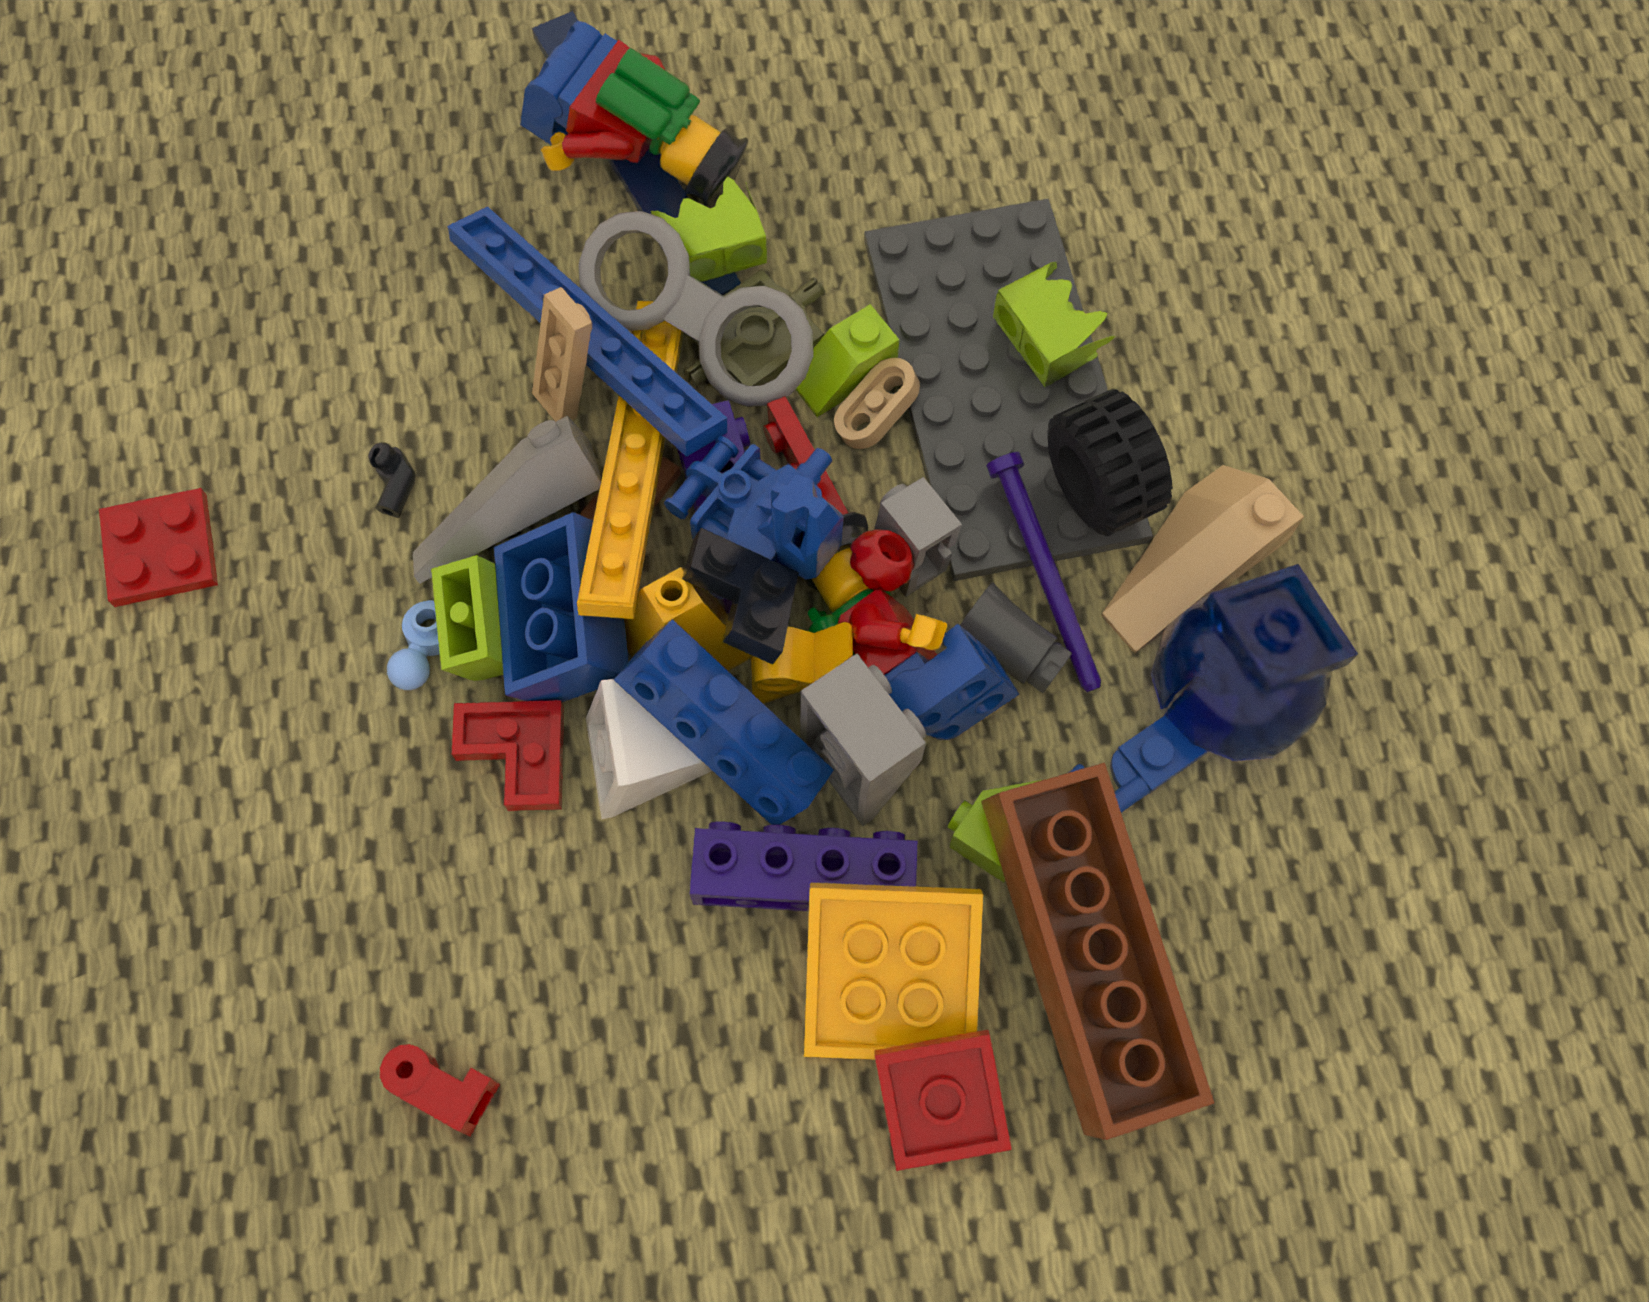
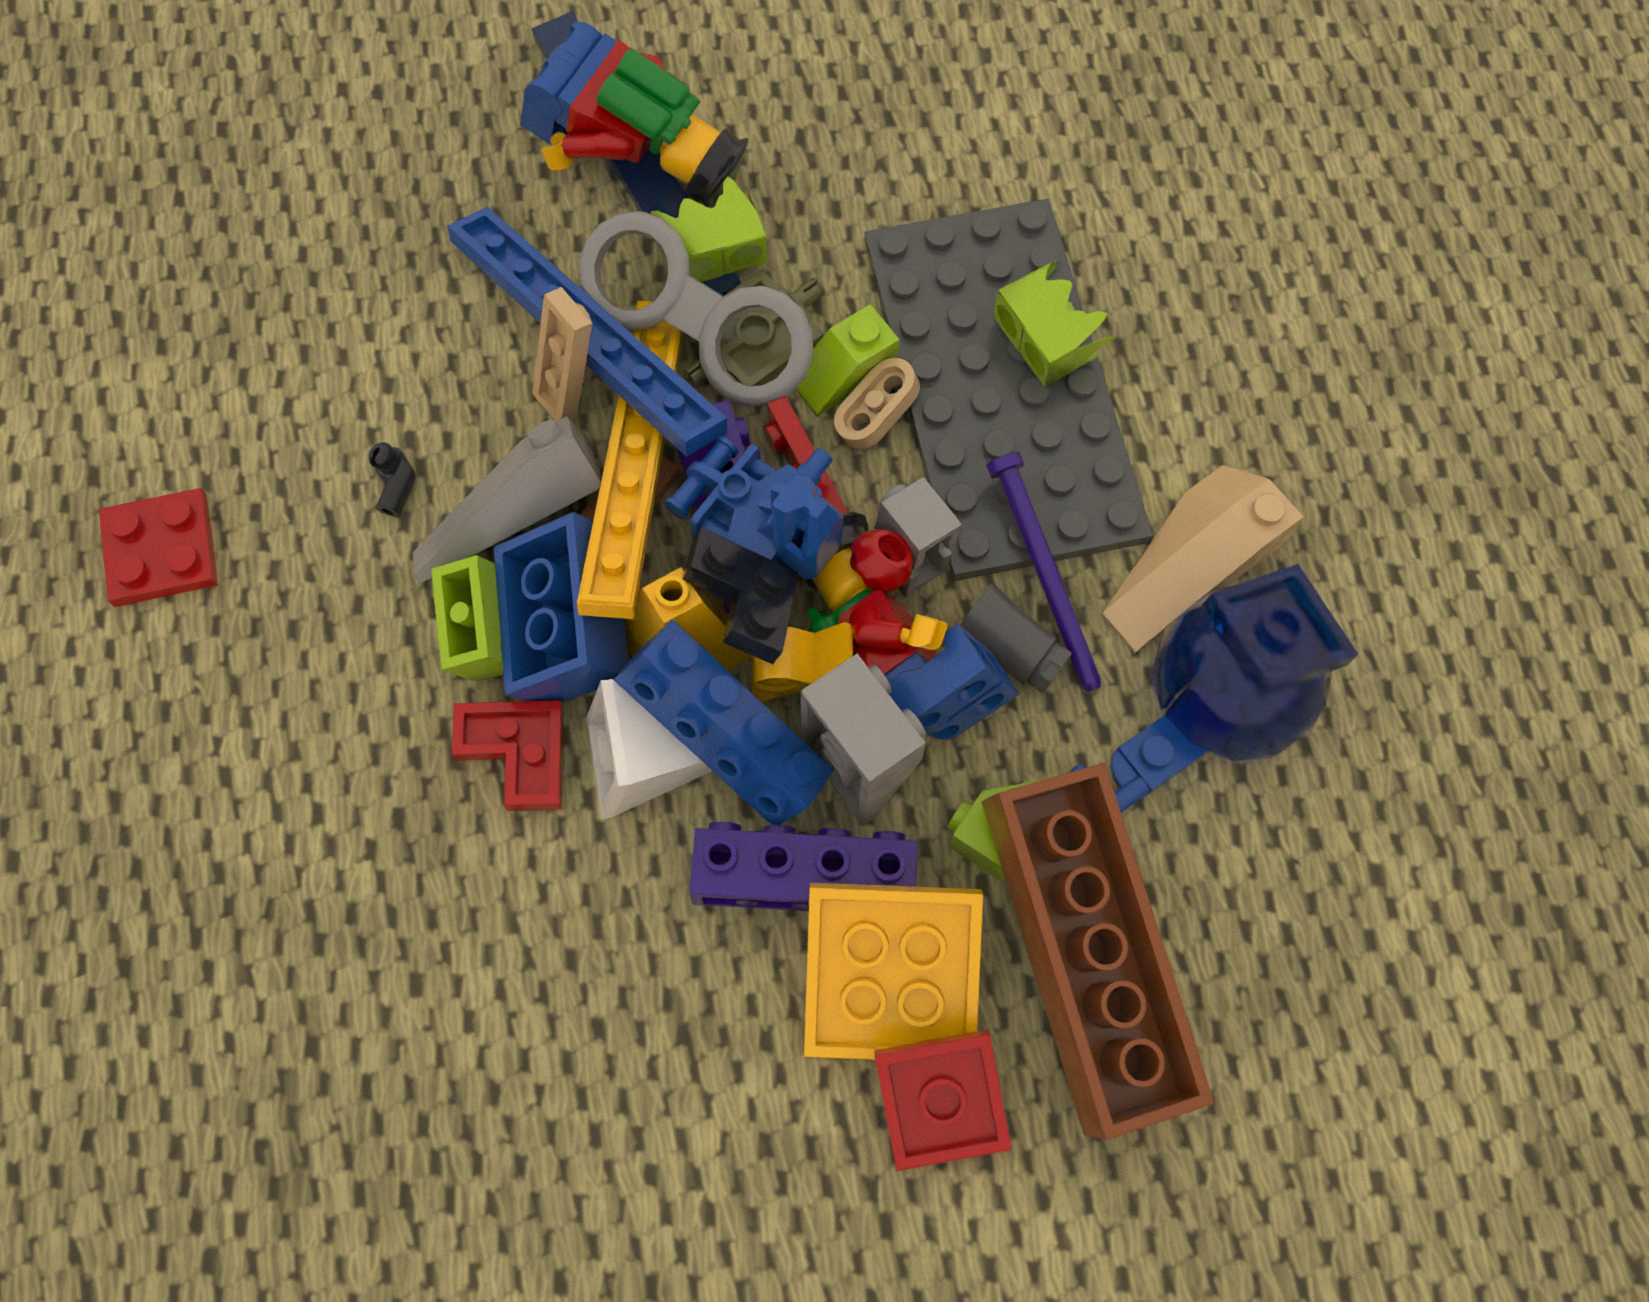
(409, 666): light blue plate -> none
(418, 1080): red leg -> none
(1109, 462): black tyre -> none

